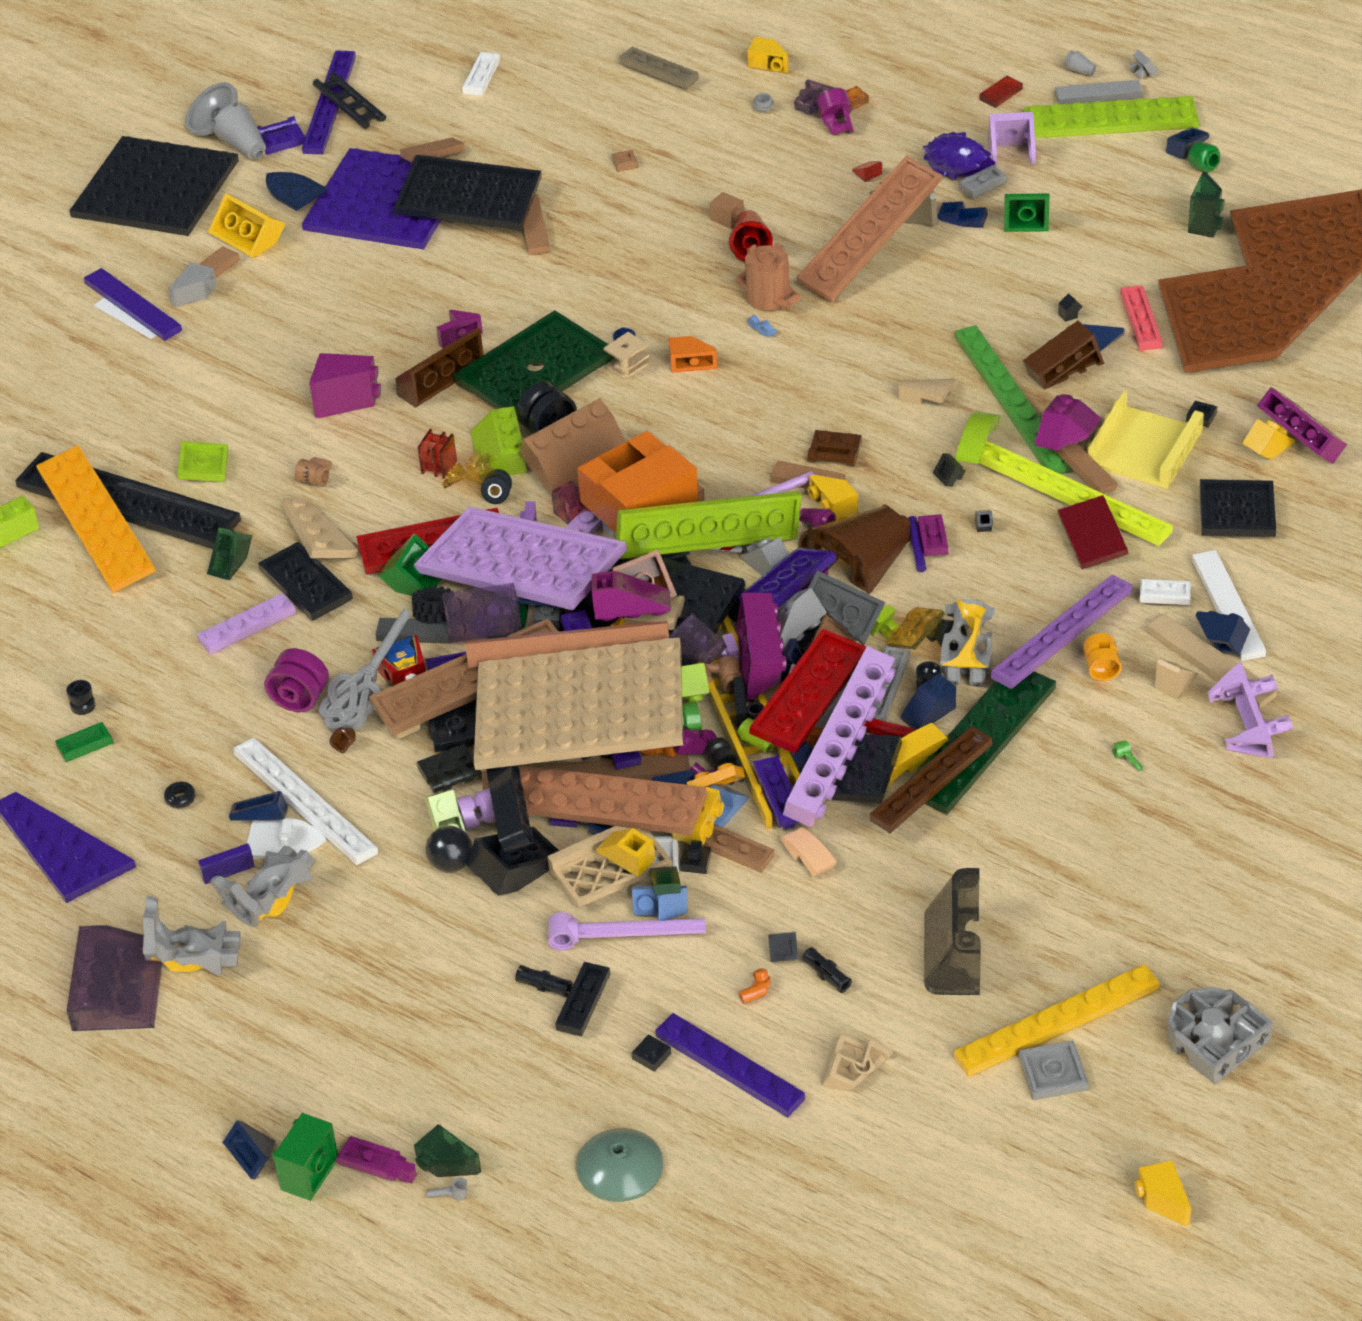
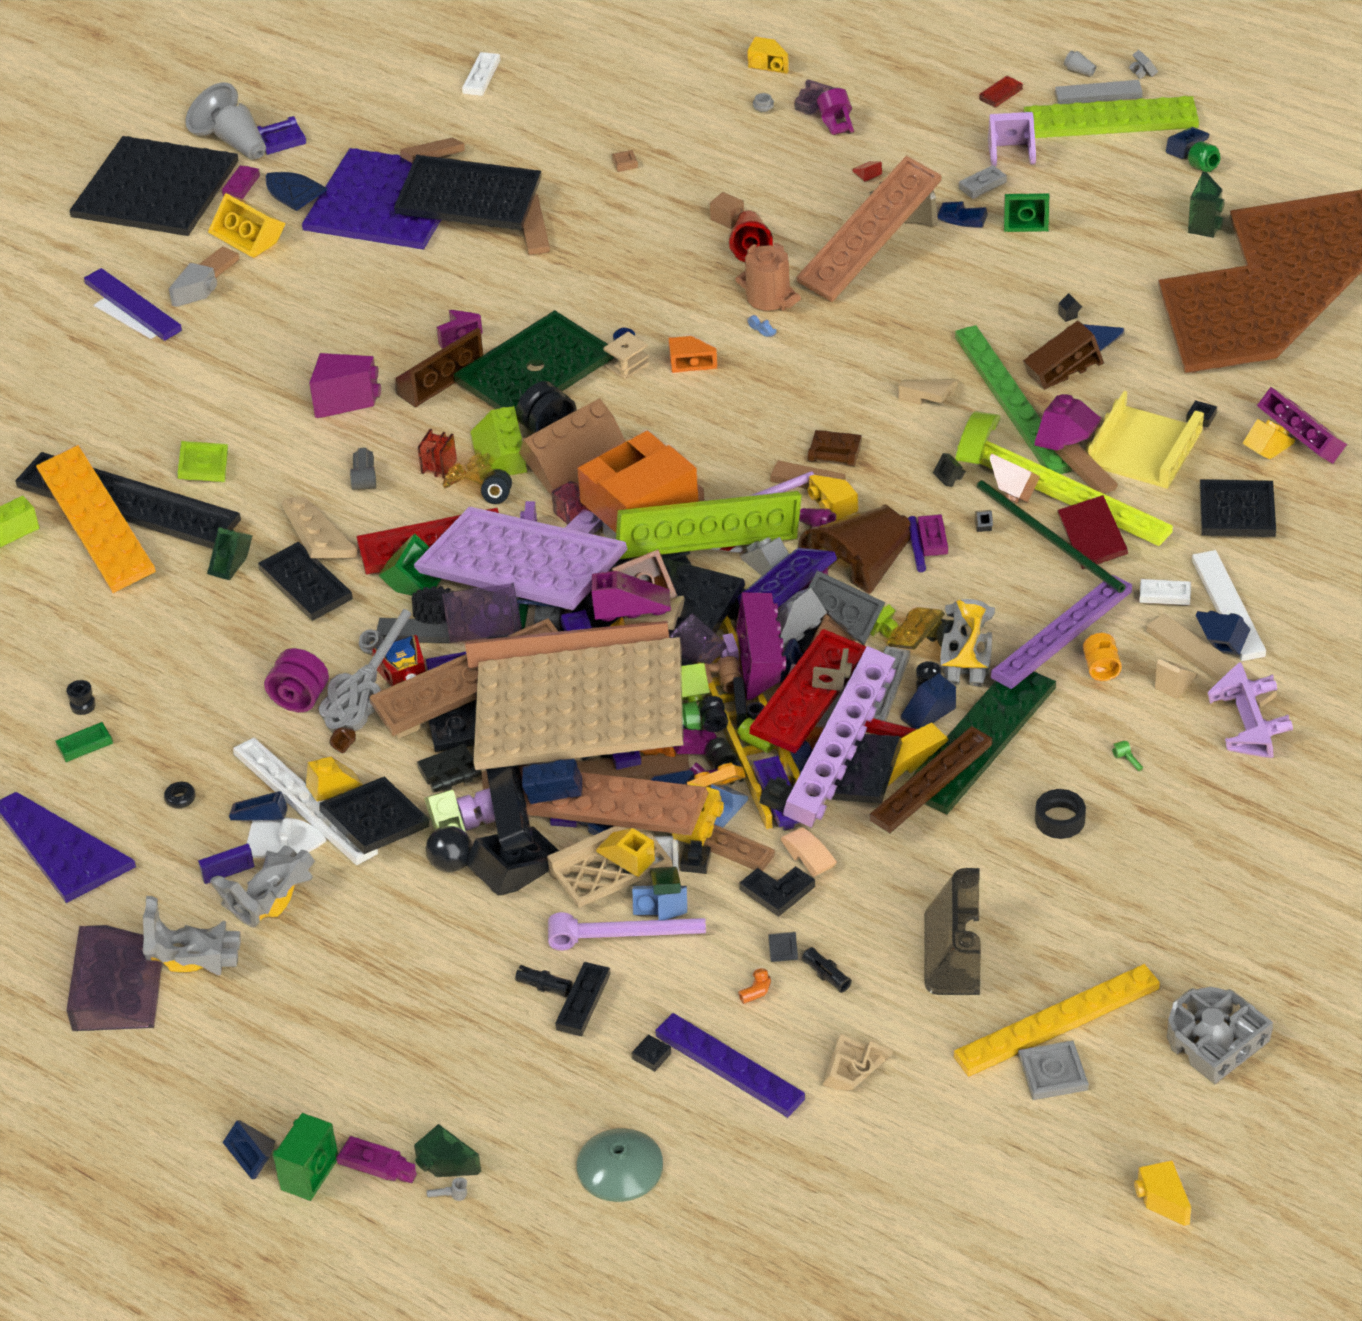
(241, 181): none -> magenta plate
(246, 623): lavender plate -> none
(313, 471): medium nougat piece -> none
(326, 110): dark purple tile -> none
(330, 778): none -> yellow slope
(349, 109): black bar -> none
(363, 470): none -> dark grey piece
(368, 636): none -> light grey plate
(374, 815): none -> black plate
(552, 781): none -> dark blue brick
(659, 67): dark tan plate -> none
(713, 714): none -> black wheel
(776, 794): none -> pearl dark grey tile
(780, 894): none -> black plate
(837, 675): none -> dark tan bracket
(857, 97): clear orange plate -> none
(956, 155): dark purple head -> none
(1013, 479): none -> slope
(1051, 536): none -> dark green piece
(1060, 828): none -> black tyre
(1141, 318): coral tile -> none

